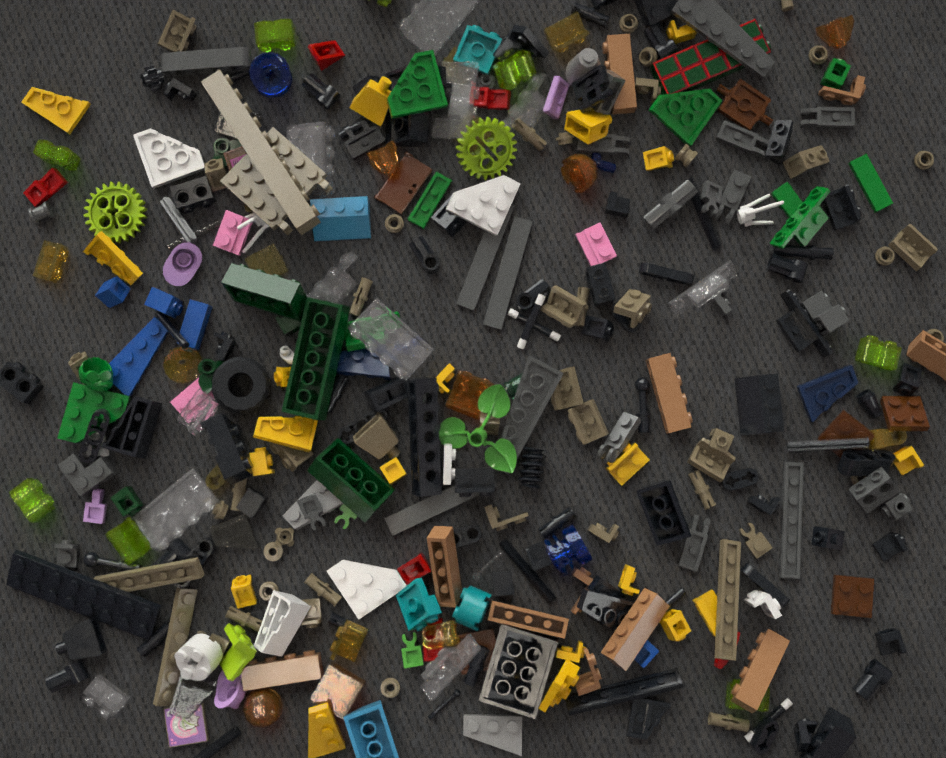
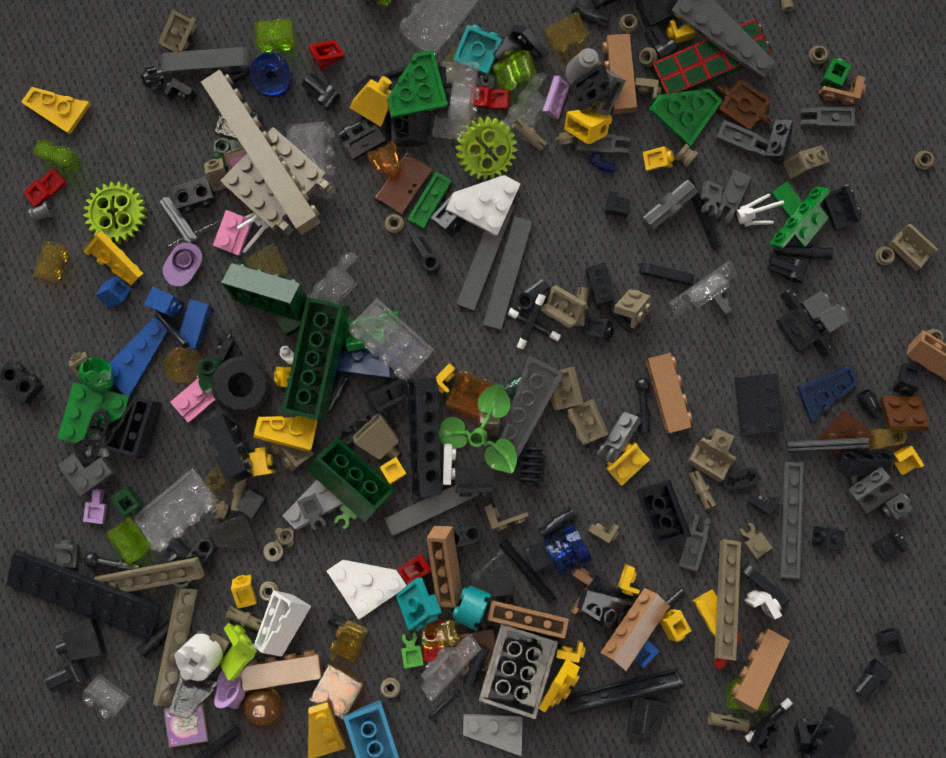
(32, 499): clear neon green brick -> none
(167, 158): white plate -> none
(198, 410): clear bracket -> none
(314, 614): dark tan bracket -> none
(323, 589): dark tan pin -> none
(342, 218): dark azure slope -> none
(360, 296): dark tan pin -> none
(579, 168): clear orange cylinder -> none
(589, 681): medium nougat bracket -> none
(596, 245): bright pink plate -> none
(837, 32): clear orange brick -> none
(852, 596): reddish brown plate -> none
(870, 183): green tile -> none
(877, 353): clear neon green brick -> none

